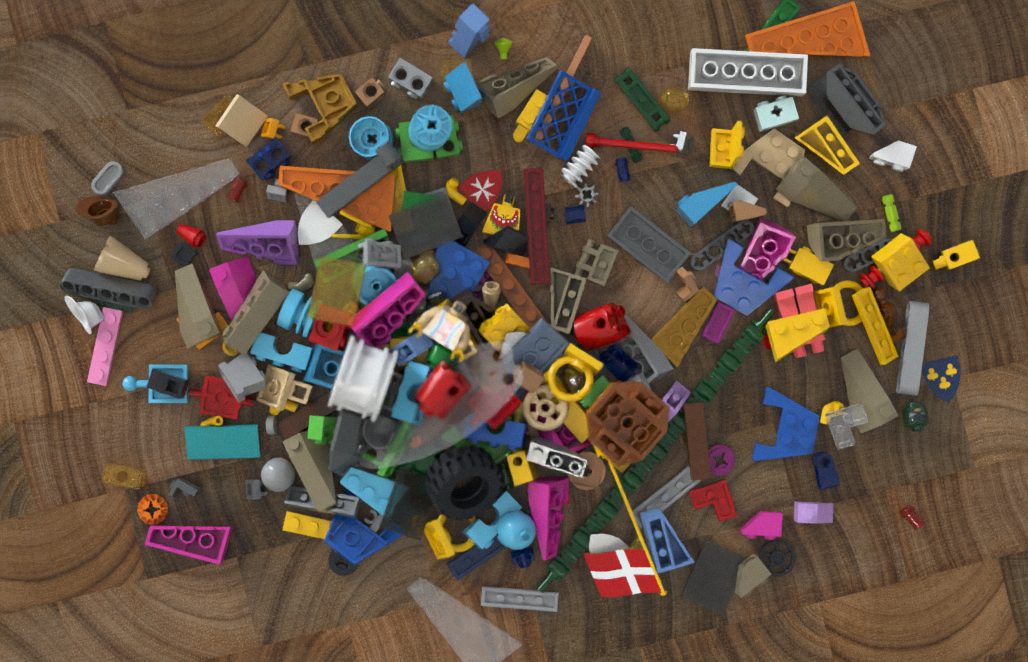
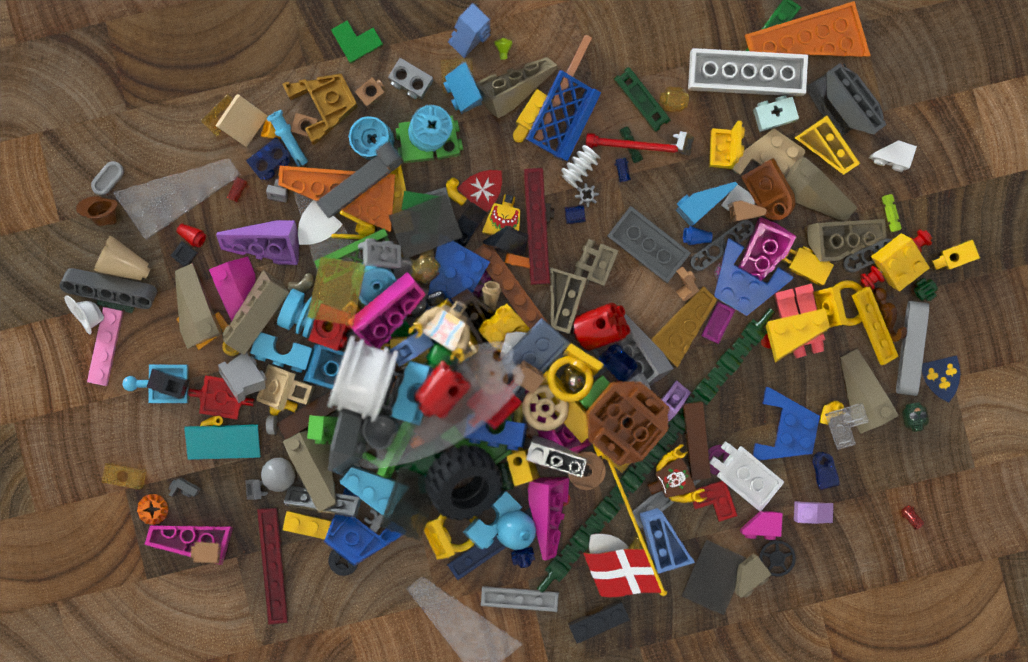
(206, 552): none -> medium nougat brick
(272, 565): none -> dark red tile
(284, 131): none -> medium azure pin
(356, 46): none -> green tile
(599, 622): none -> black arch
(675, 479): none -> torso
(696, 236): none -> blue cone
(747, 476): none -> white tile
(769, 189): none -> dark orange tile
(925, 289): none -> dark green gear

